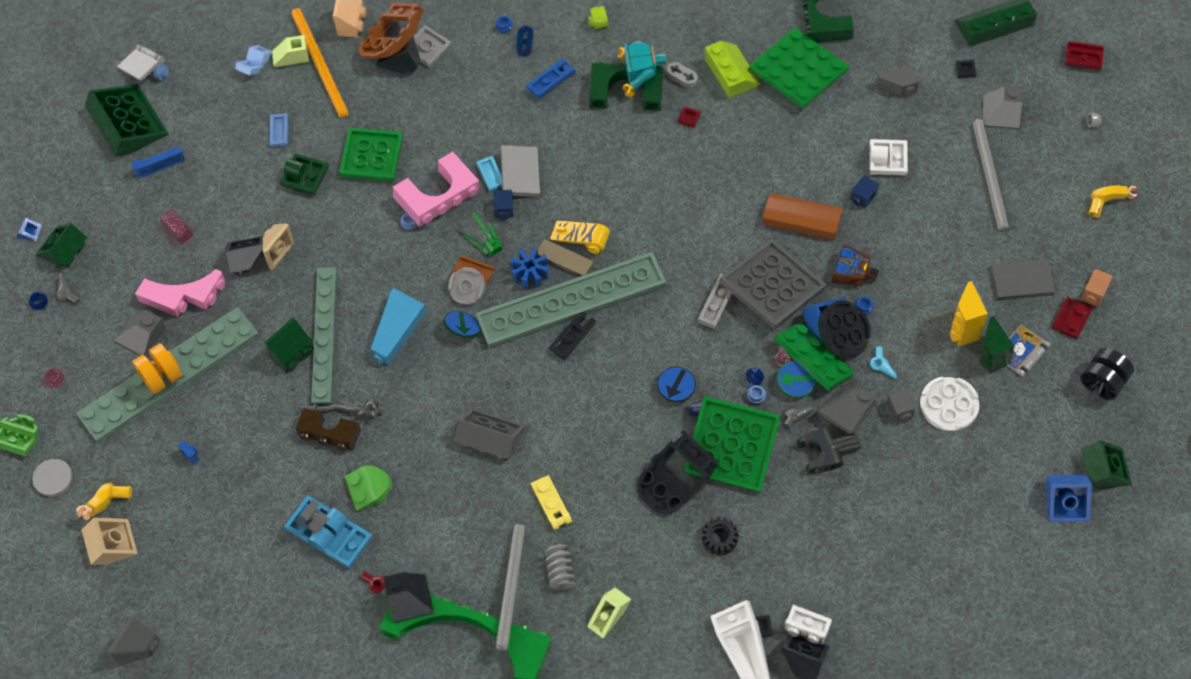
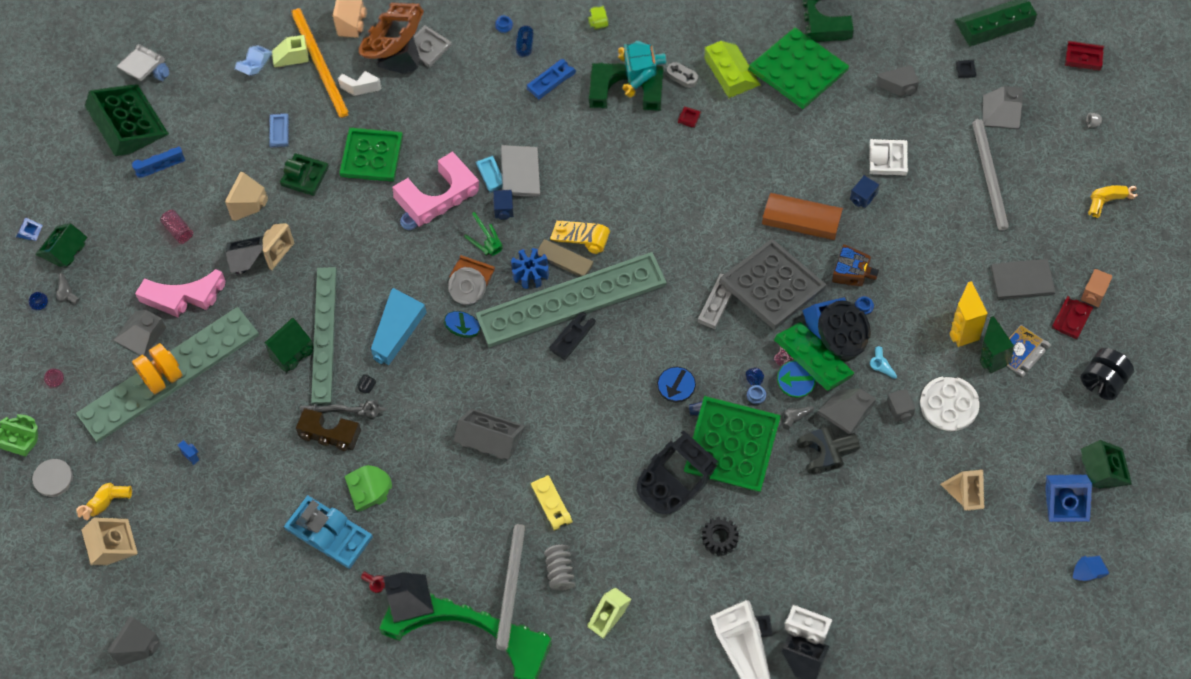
(245, 197): none -> tan slope
(365, 84): none -> white slope
(366, 384): none -> black piece
(967, 489): none -> tan slope
(1090, 568): none -> blue tile

